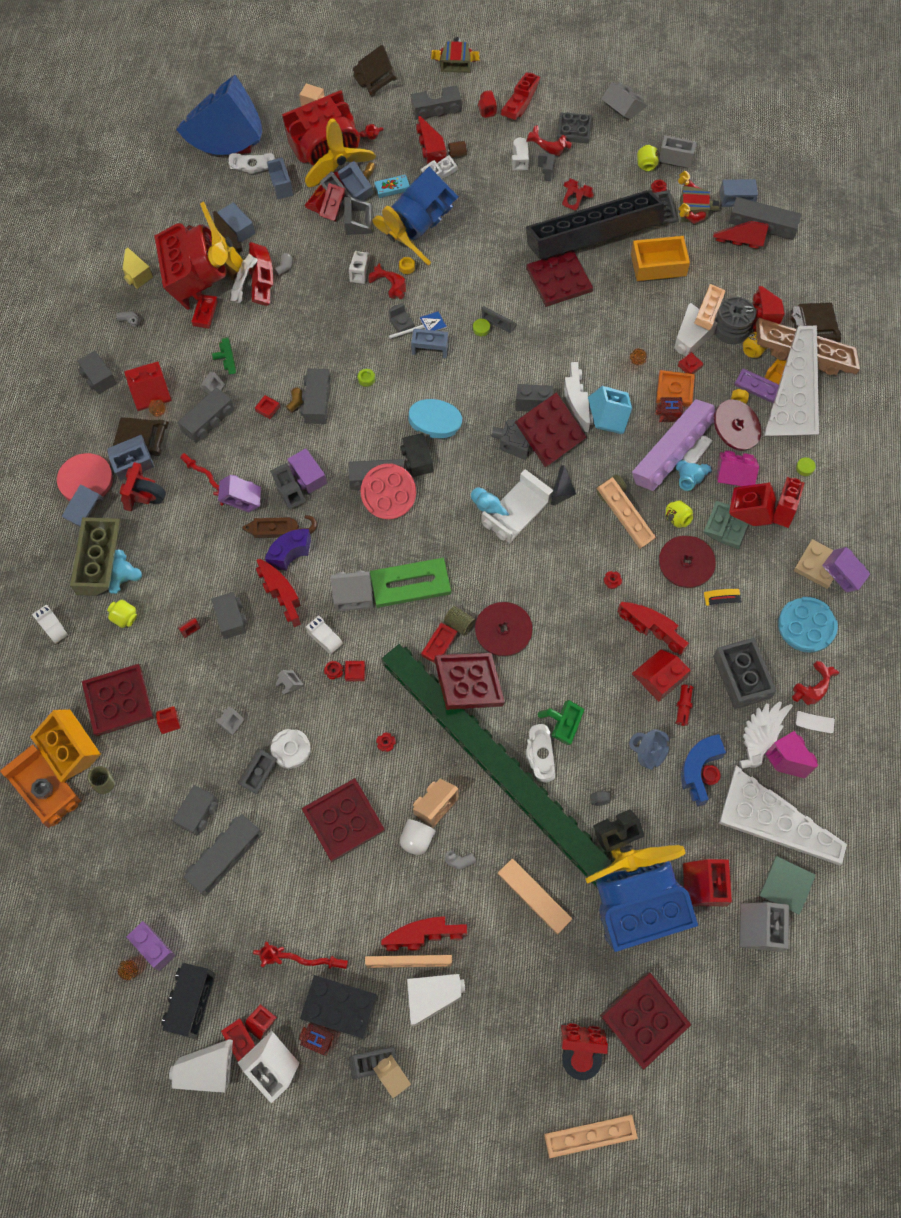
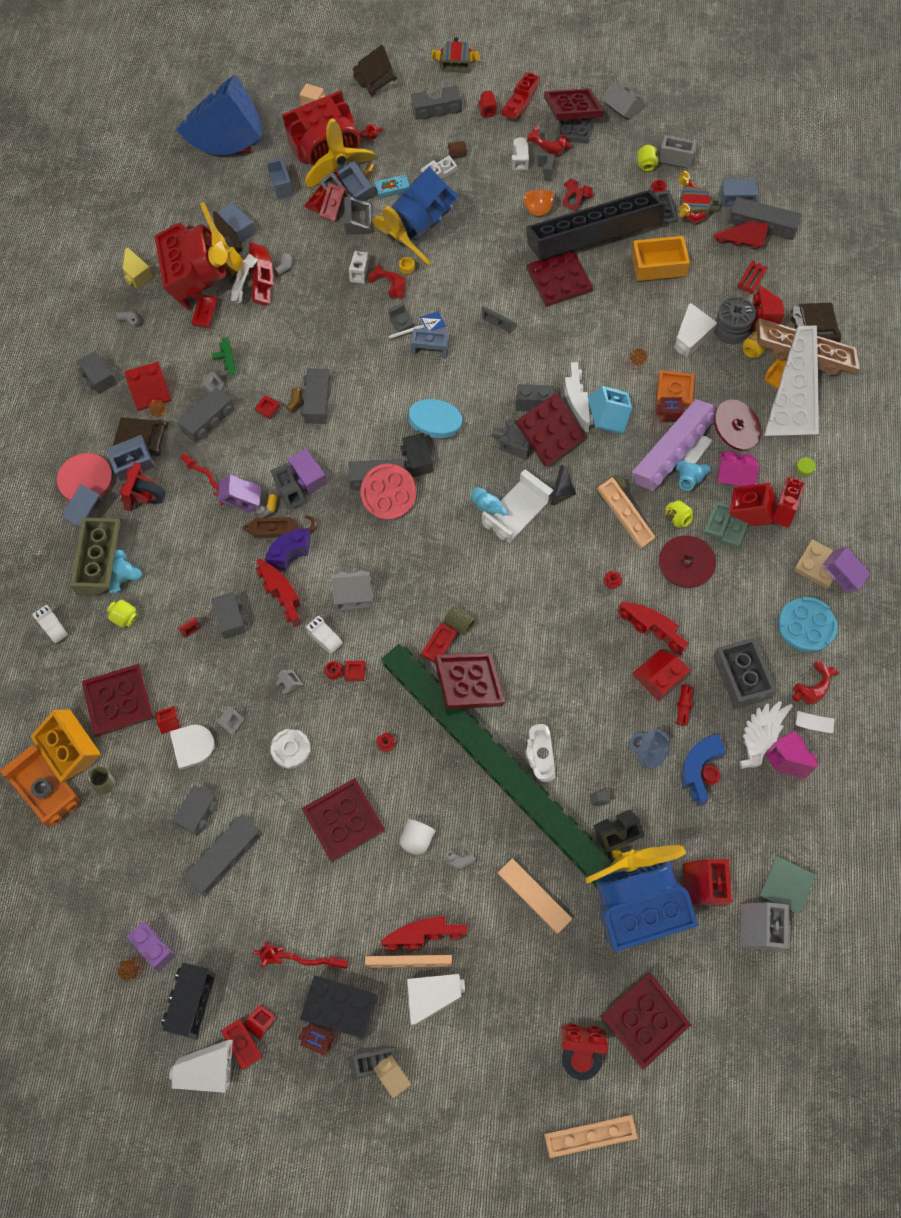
(192, 745): none -> white tile
(240, 162): white piece -> none
(257, 771): dark grey slope -> none
(264, 511): none -> arm
(270, 1066): white slope -> none
(366, 377): lime tile -> none
(413, 592): bright green piece -> none
(431, 140): red slope -> none
(436, 802): light nougat slope -> none
(481, 327): lime tile -> none
(496, 617): dark red piece -> none
(539, 201): none -> orange helmet
(567, 721): green plate -> none
(573, 104): none -> dark red plate
(690, 364): red plate -> none
(709, 307): light nougat tile -> none
(722, 596): sticker -> none
(741, 395): yellow tile -> none
(757, 267): none -> red tile
(757, 385): medium lavender tile -> none
(768, 816): white wing -> none

